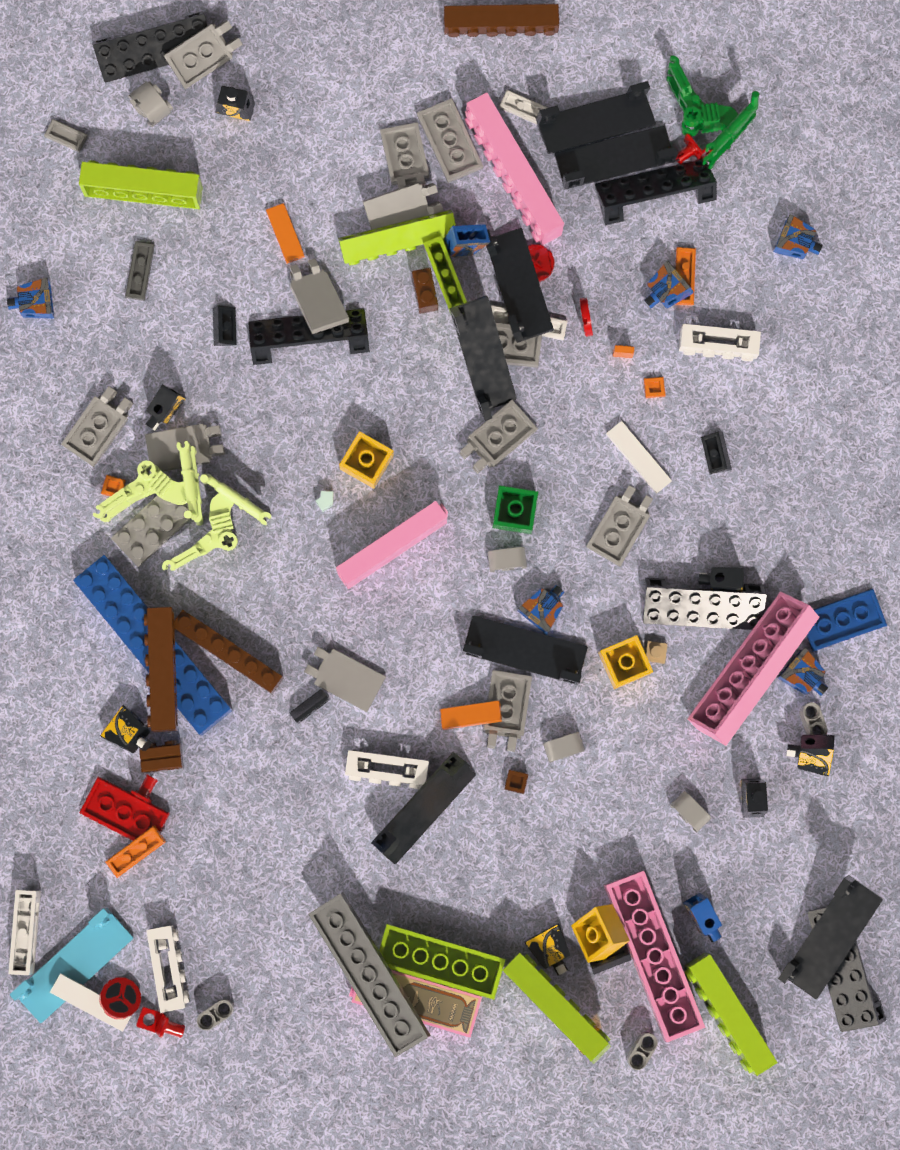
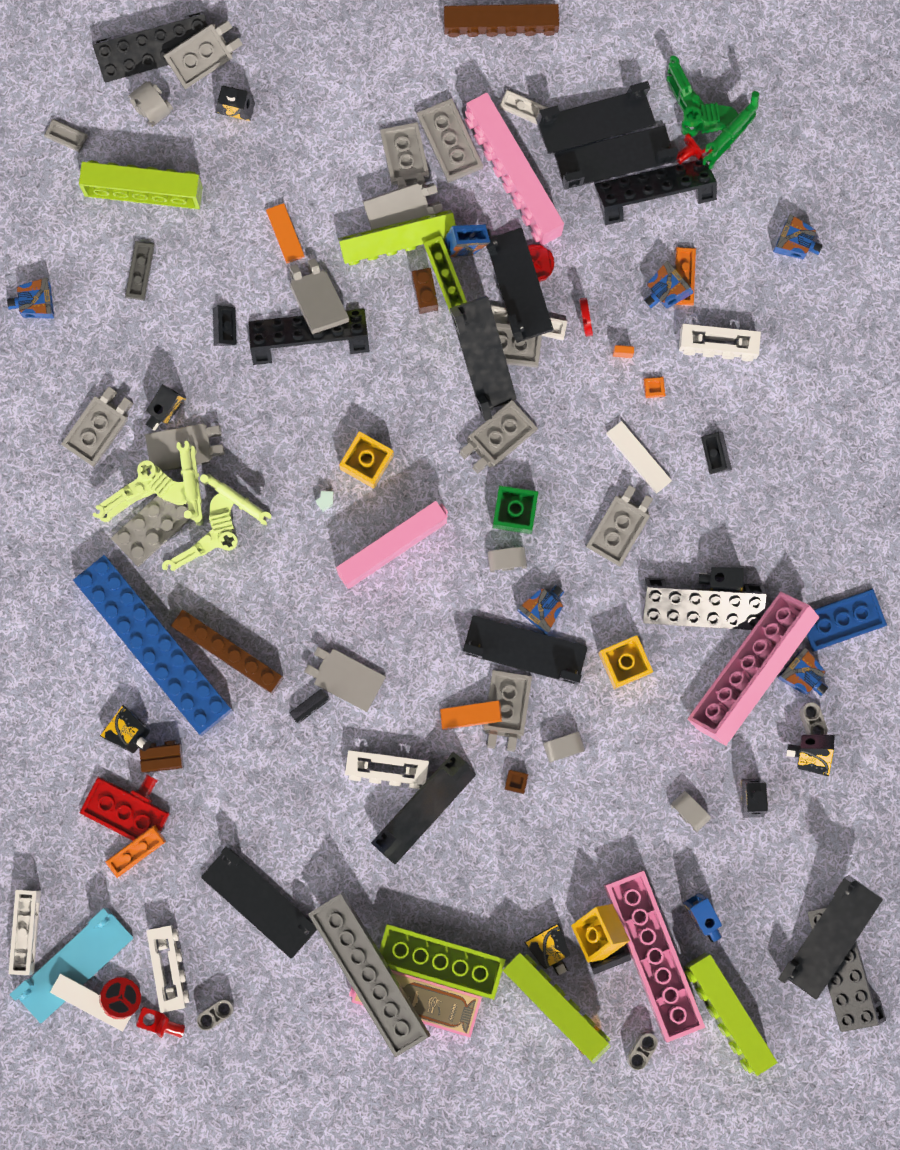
(112, 485): orange tile -> none
(161, 669): reddish brown brick -> none
(259, 902): none -> black bracket
(656, 652): tan plate -> none

